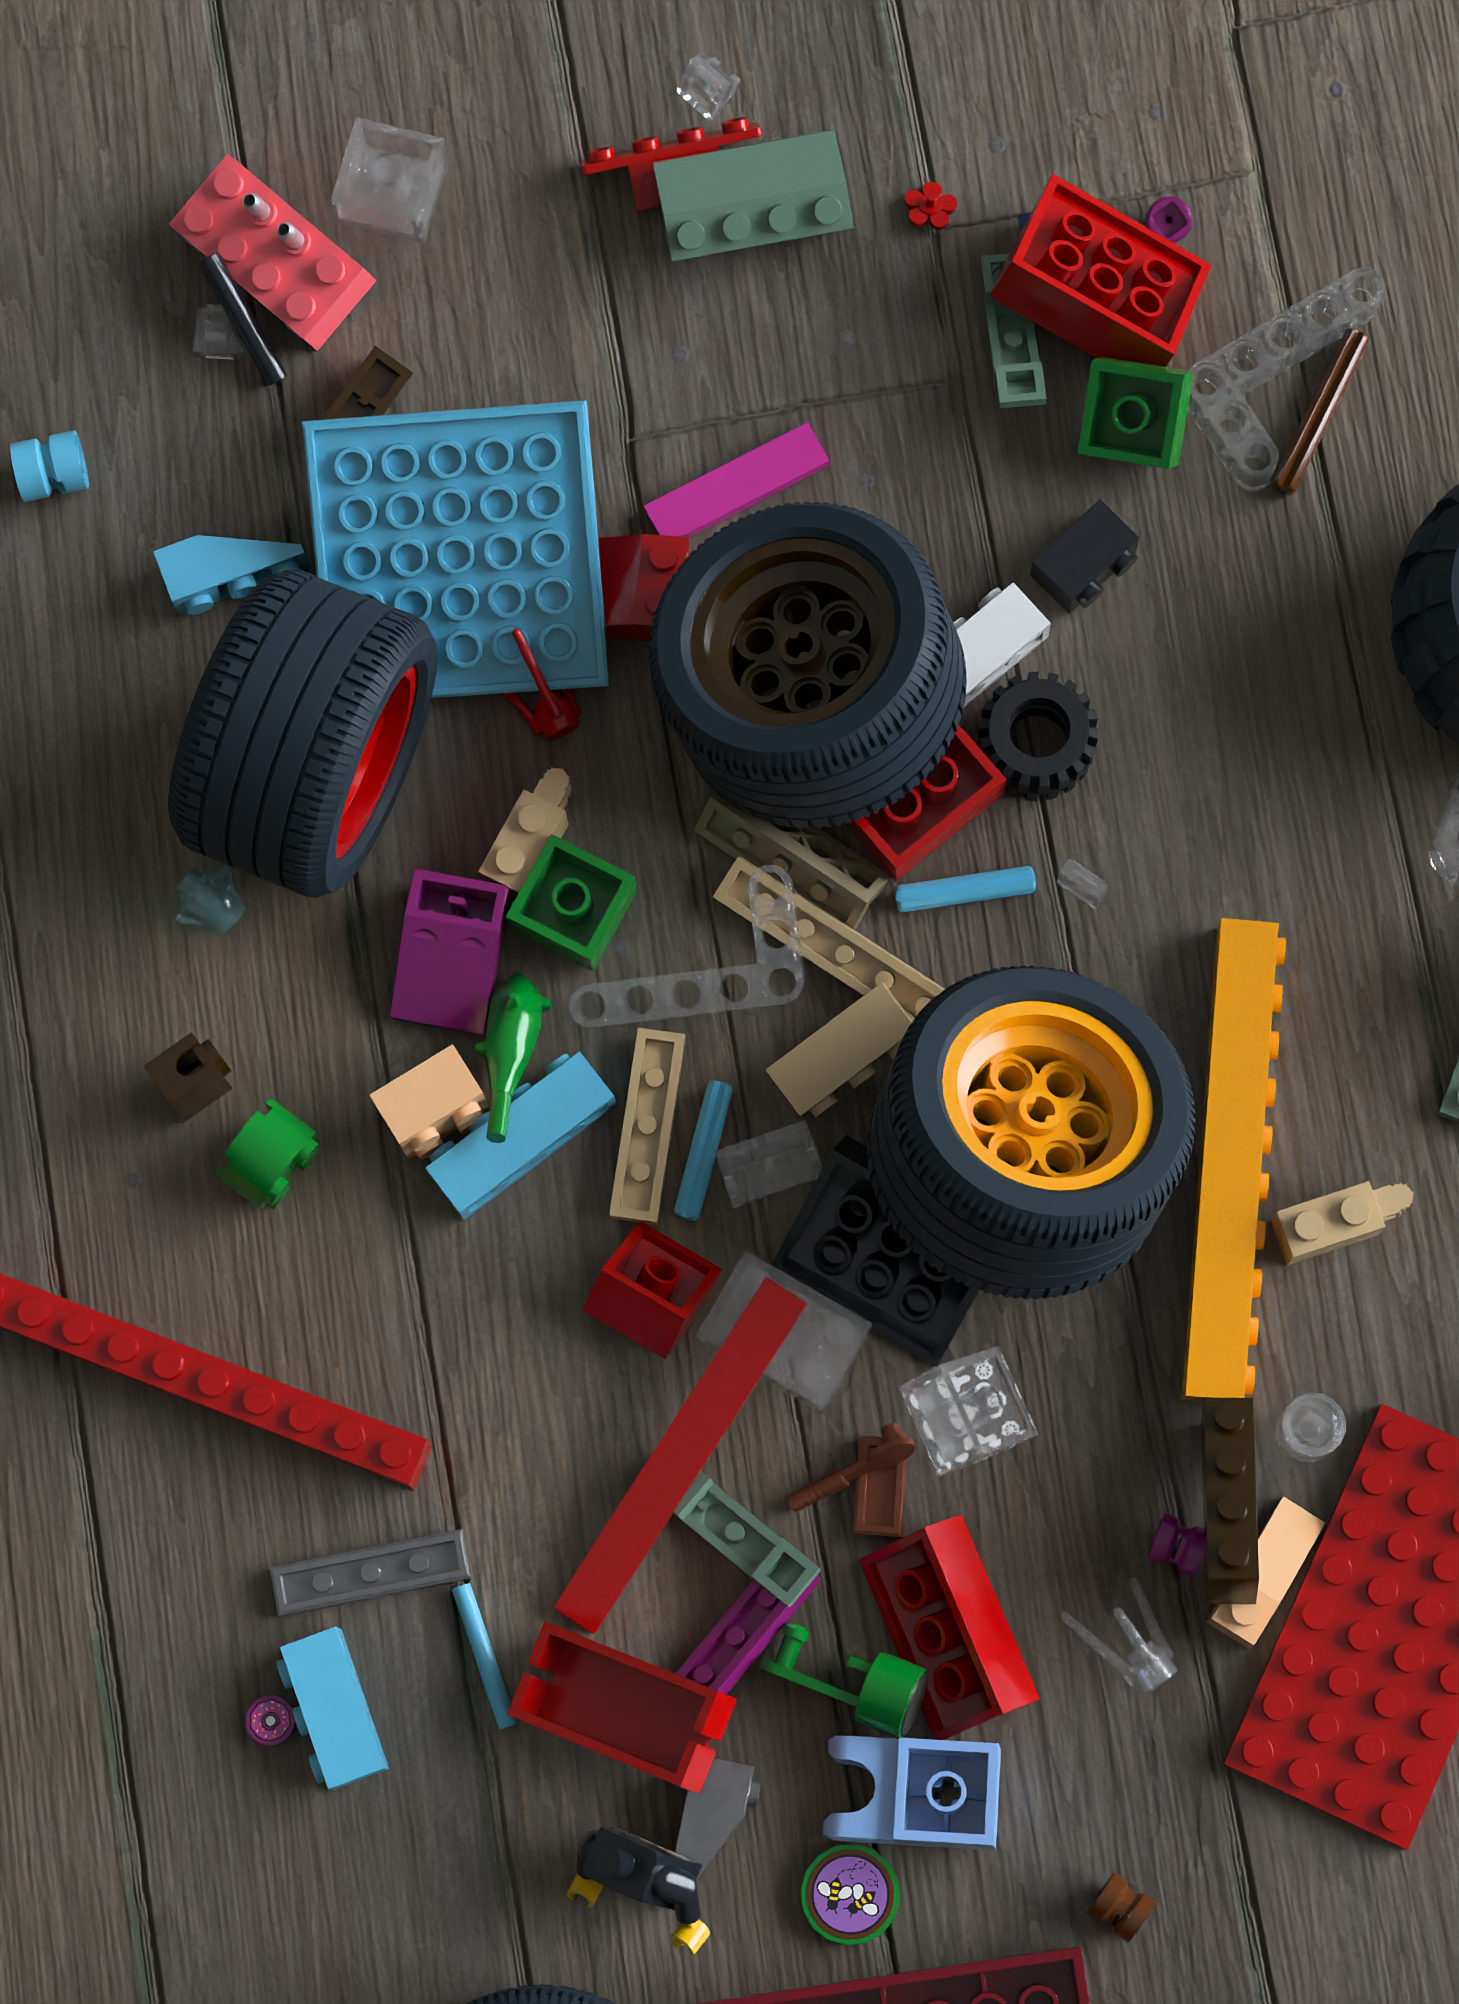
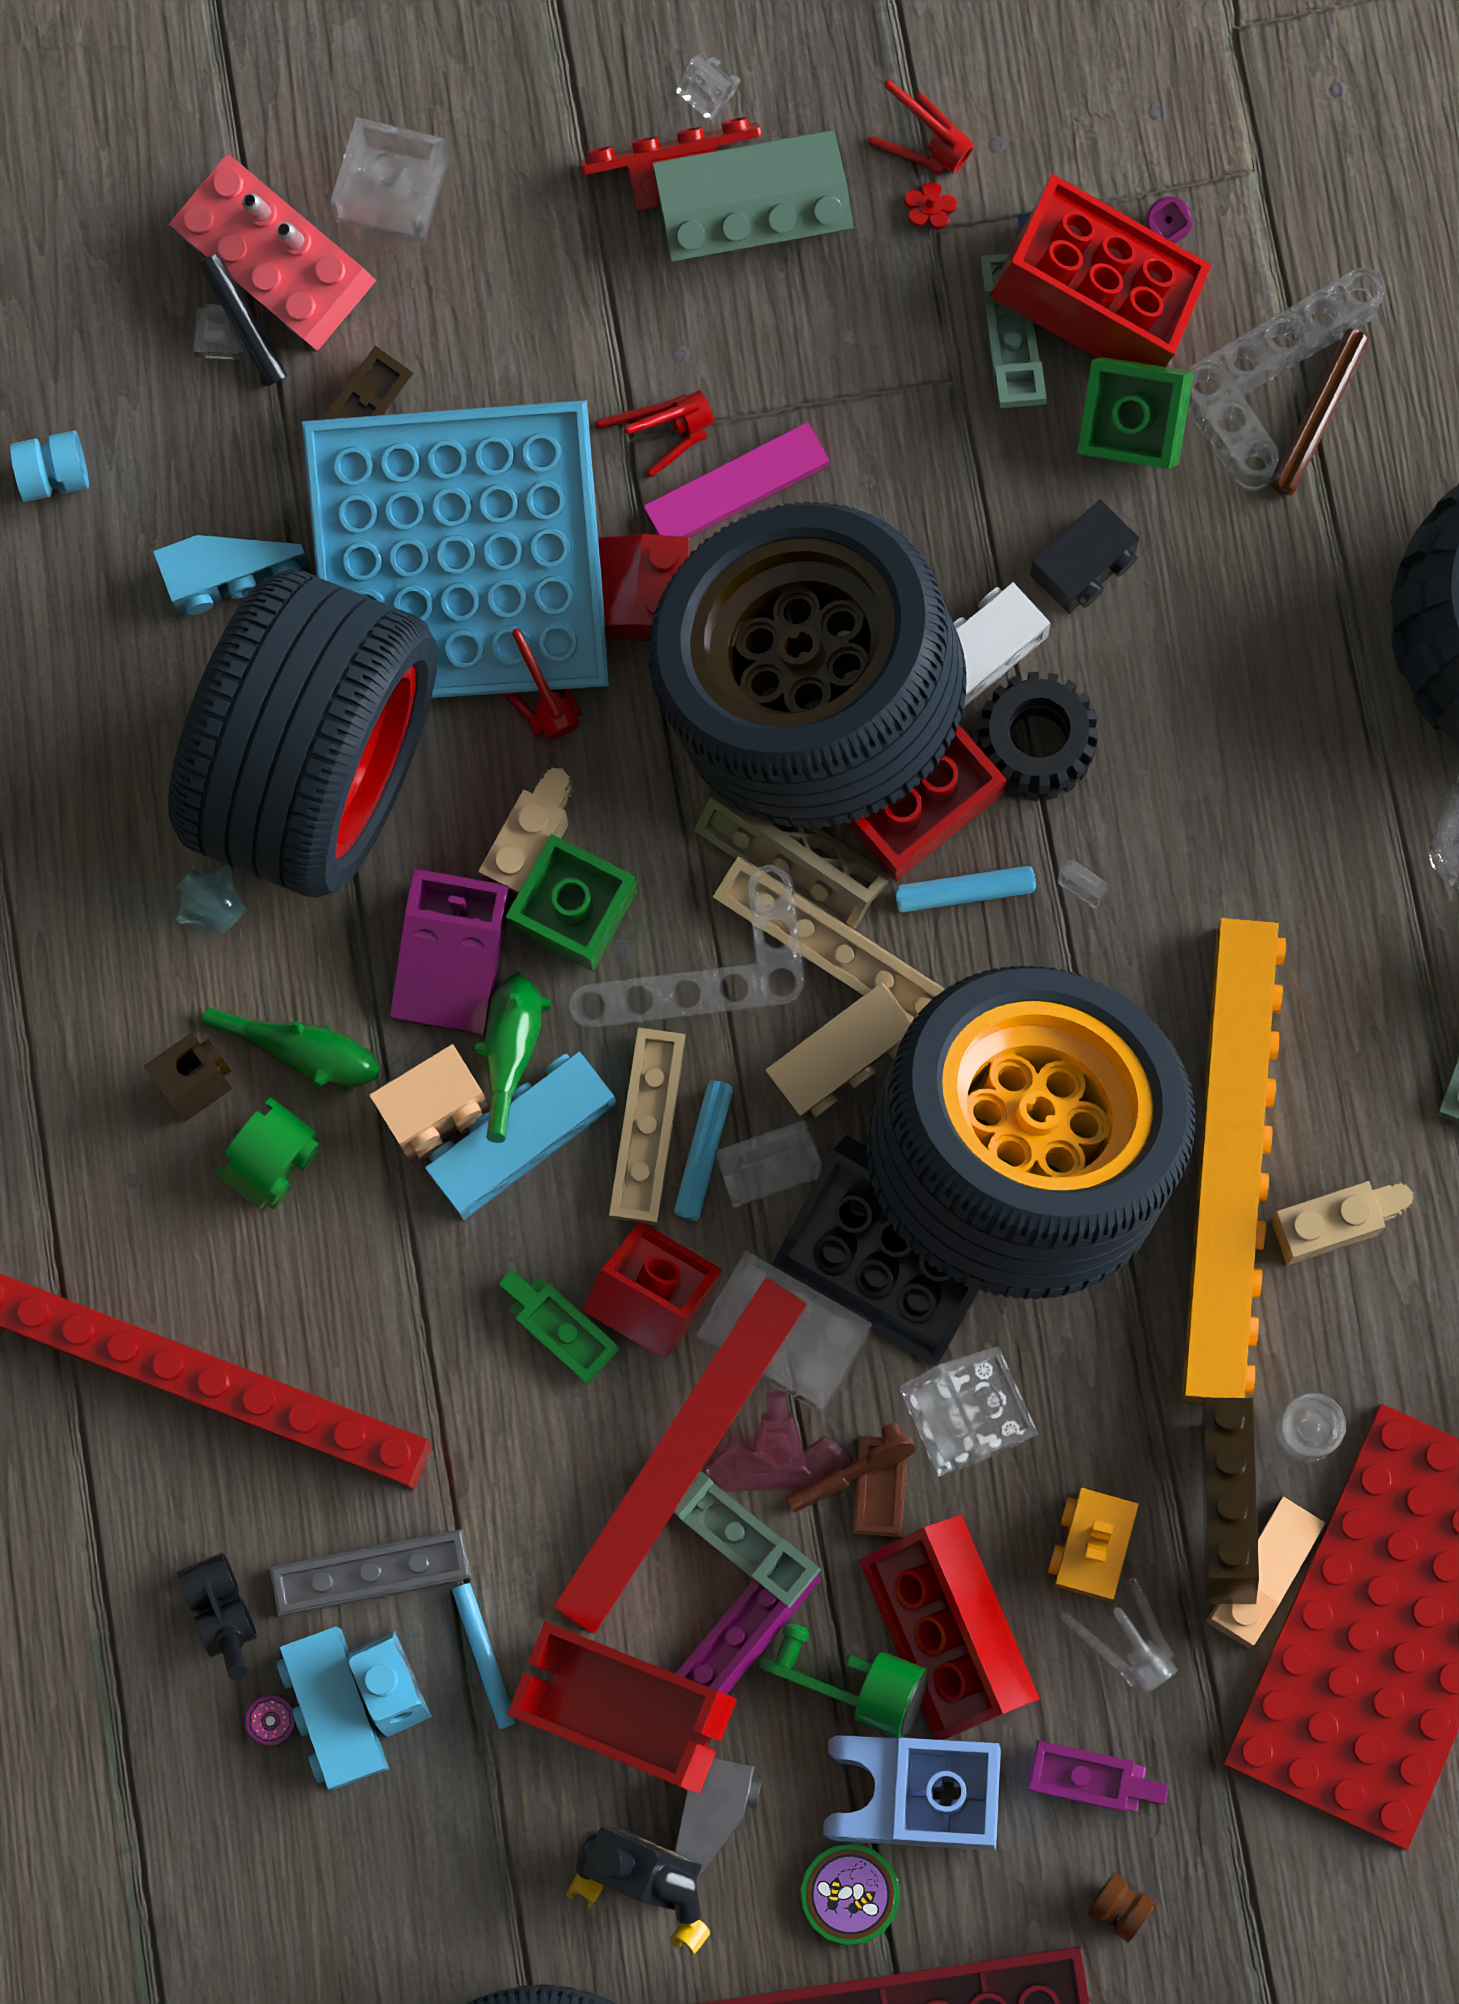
(222, 1616): none -> black beam
(304, 1048): none -> green piece
(388, 1684): none -> medium azure torso
(559, 1326): none -> green hinge
(686, 414): none -> red plant
(778, 1455): none -> clear pink piece
(948, 145): none -> red plant
(1092, 1778): none -> magenta hinge
(1094, 1544): none -> light orange brick
(1189, 1549): magenta wheel -> none

